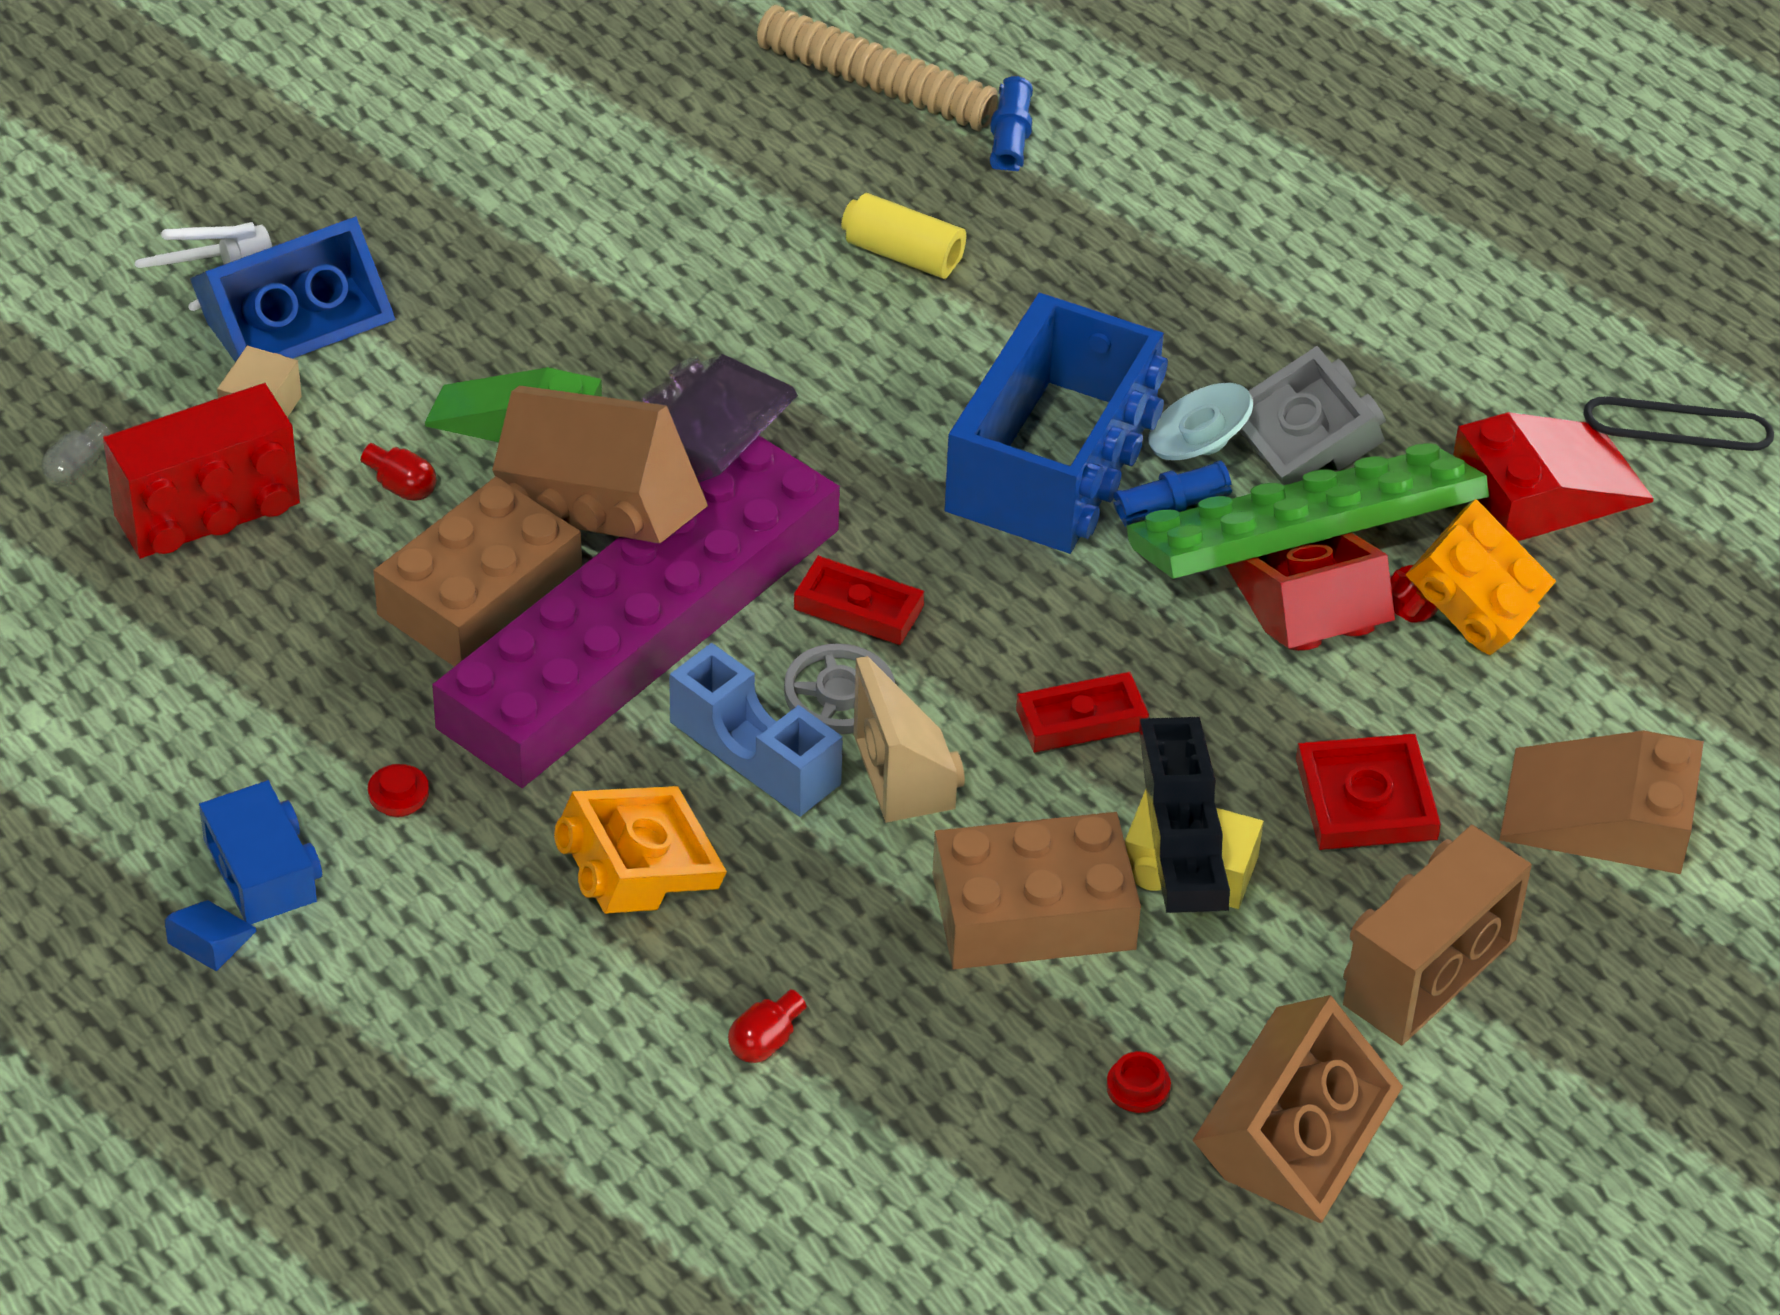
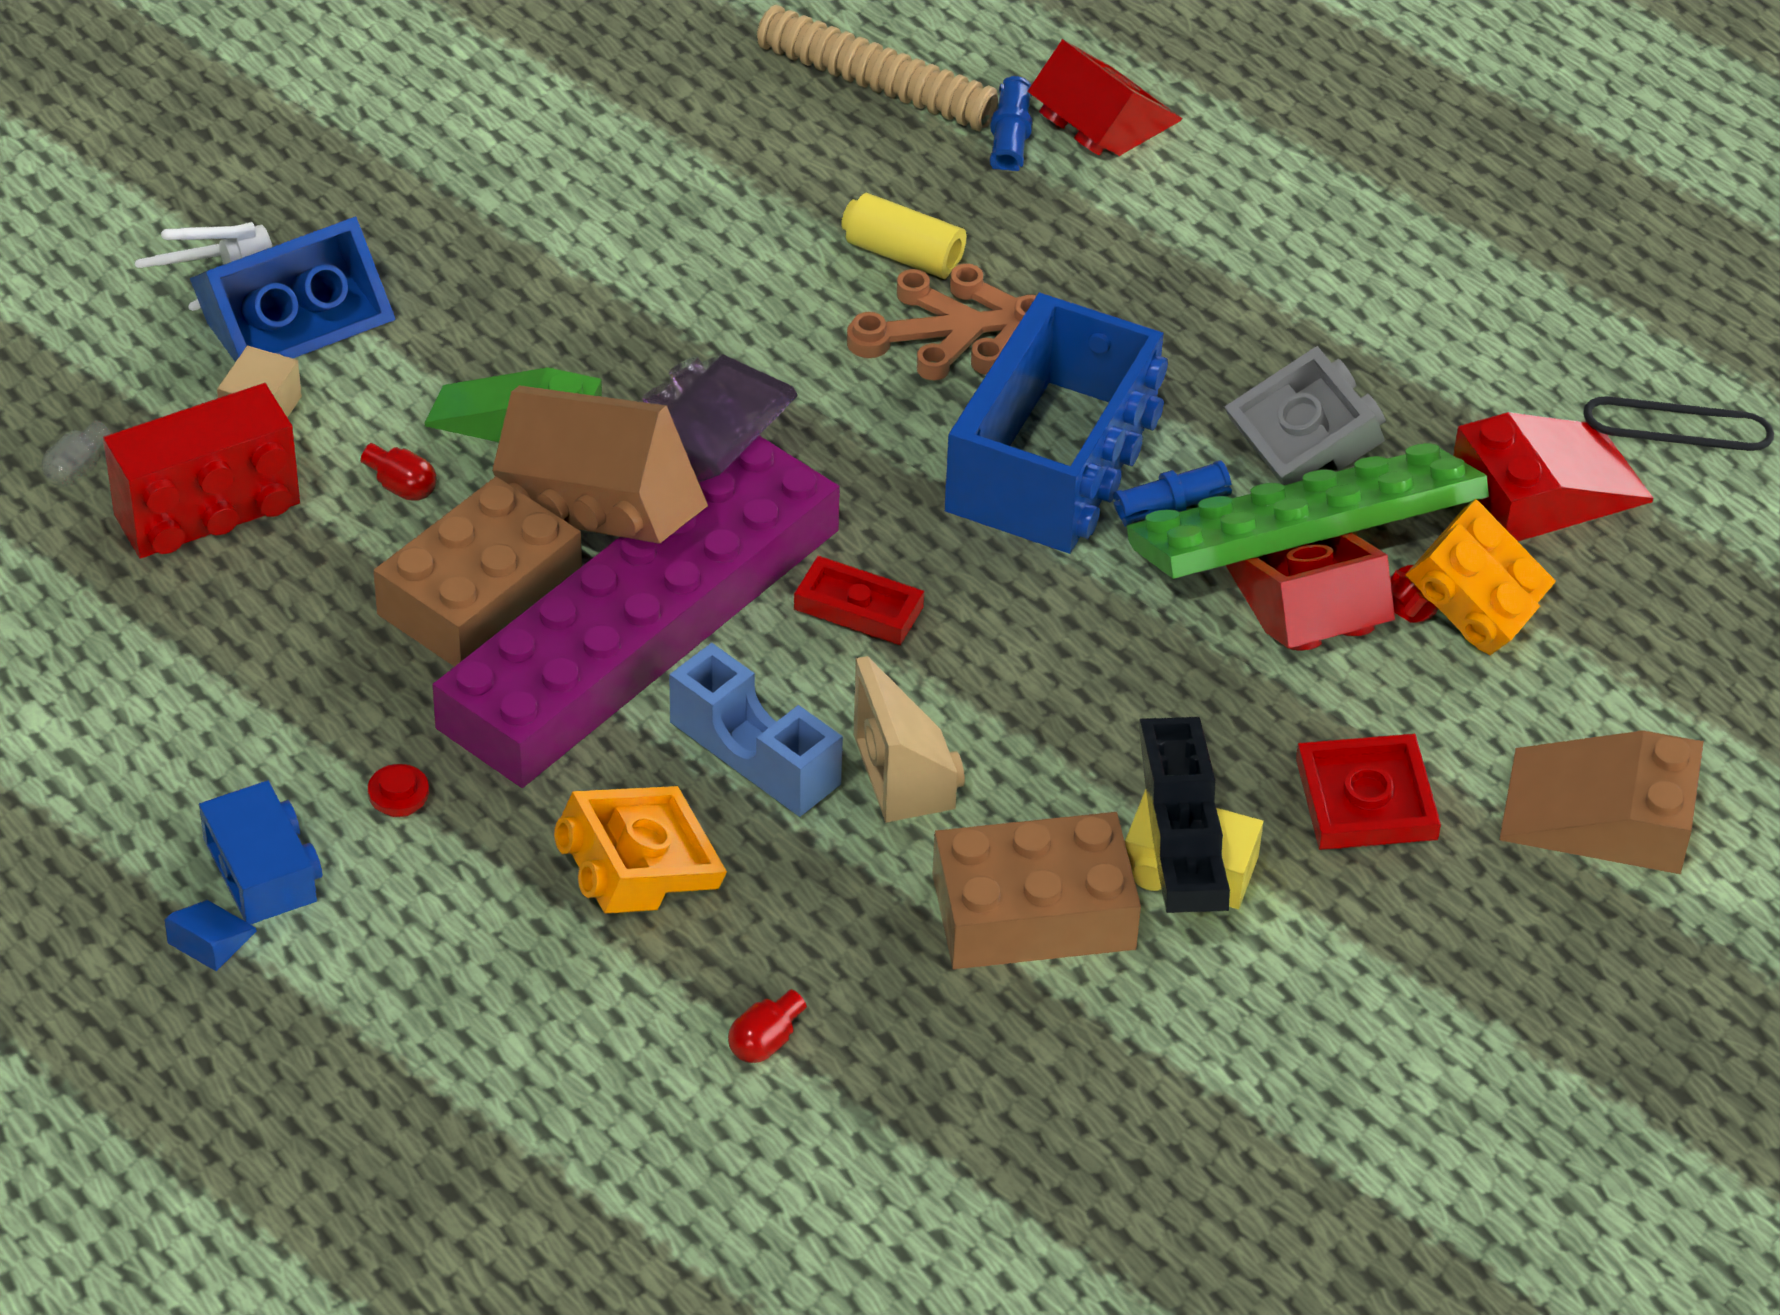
(834, 684): light grey wheel -> none
(960, 324): none -> nougat plant
(1081, 711): red plate -> none
(1098, 102): none -> red slope
(1138, 1082): red plate -> none
(1201, 421): light aqua dish -> none
(1300, 1108): medium nougat slope -> none
(1435, 933): medium nougat brick -> none

